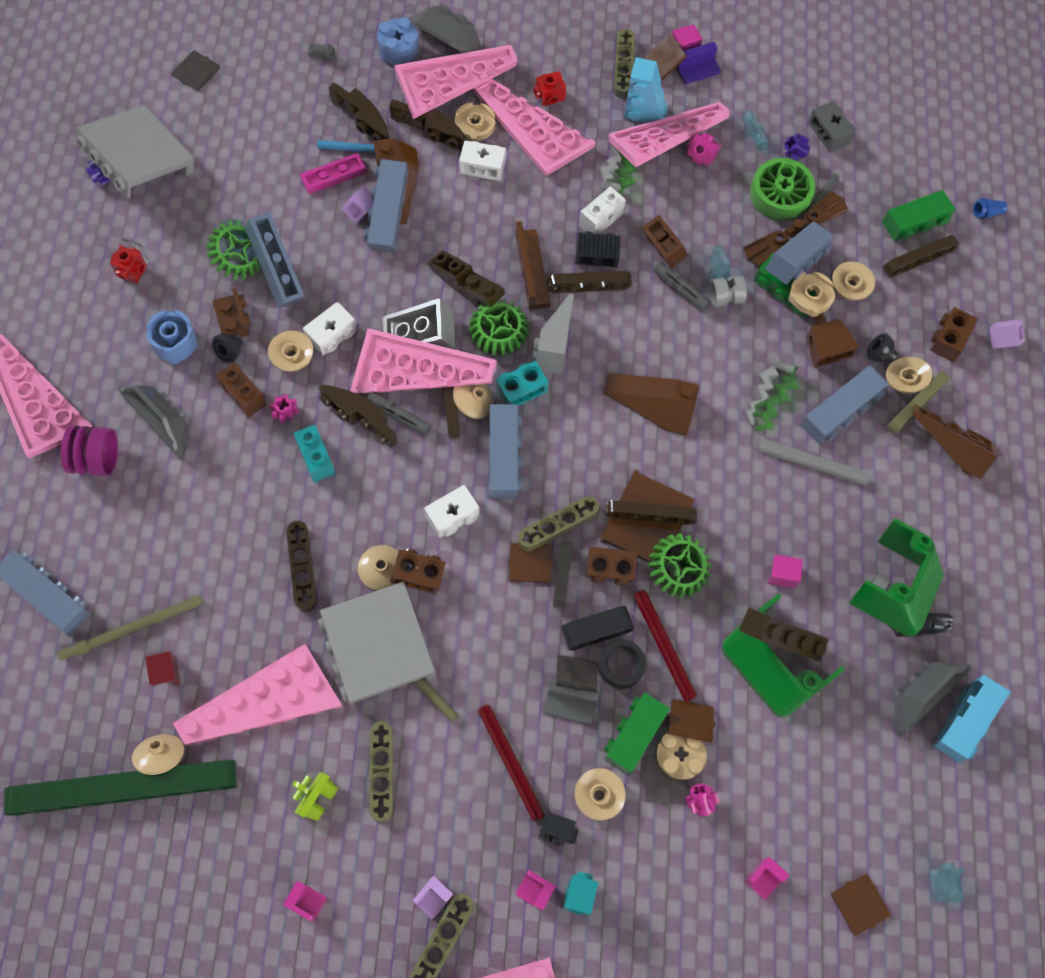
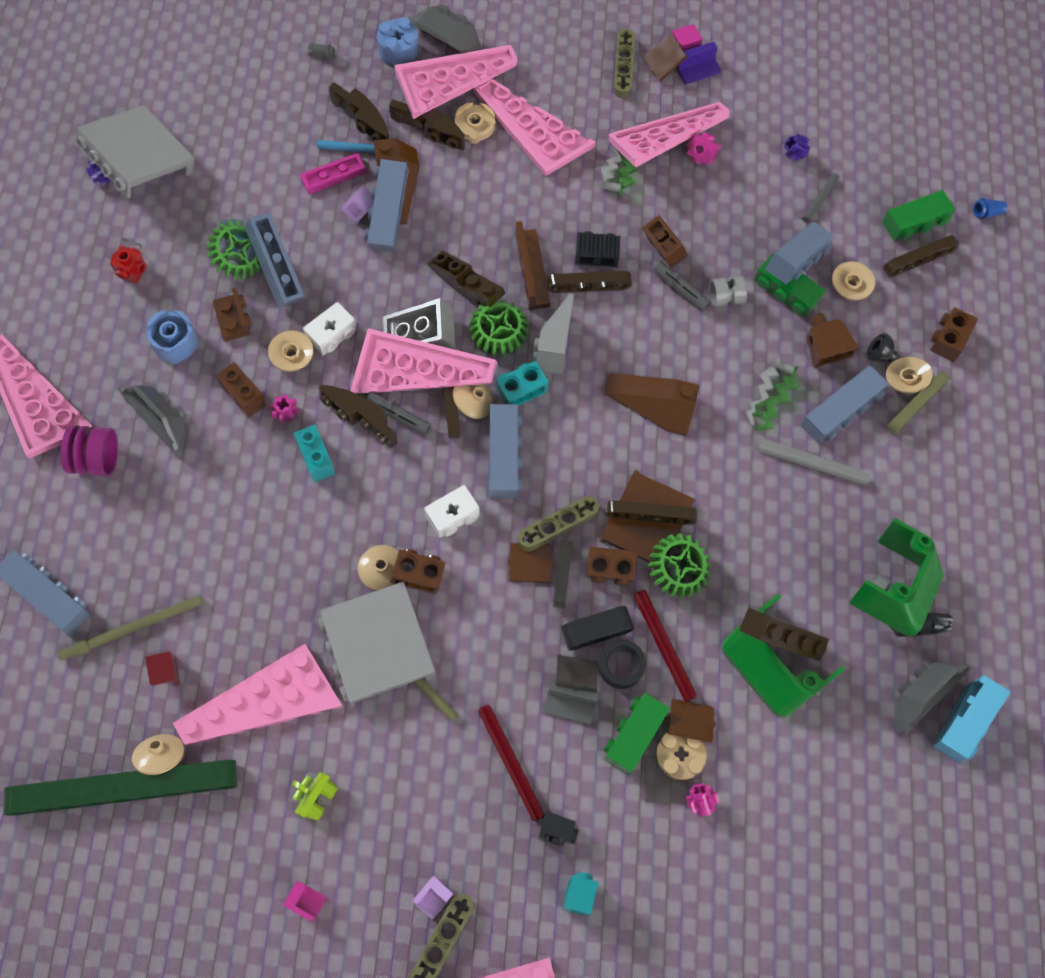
(195, 70): clear smoke piece -> none
(227, 346): black brick -> none
(304, 565): dark brown beam -> none
(384, 771): olive beam -> none
(482, 160): white brick -> none
(535, 890): dark pink panel -> none
(550, 88): red brick -> none
(602, 211): white brick -> none
(606, 782): tan dish -> none
(645, 94): medium azure wedge -> none
(719, 264): clear light blue bracket -> none
(750, 121): clear light blue pin -> none
(766, 877): dark pink panel -> none
(782, 189): bright green piece -> none
(786, 571): dark pink panel -> none
(808, 304): tan plate -> none
(825, 210): reddish brown piece -> none
(831, 126): dark grey brick -> none
(860, 904): reddish brown piece -> none
(947, 883): clear light blue bracket -> none
(968, 449): reddish brown wedge -> none
(1007, 334): lavender panel -> none

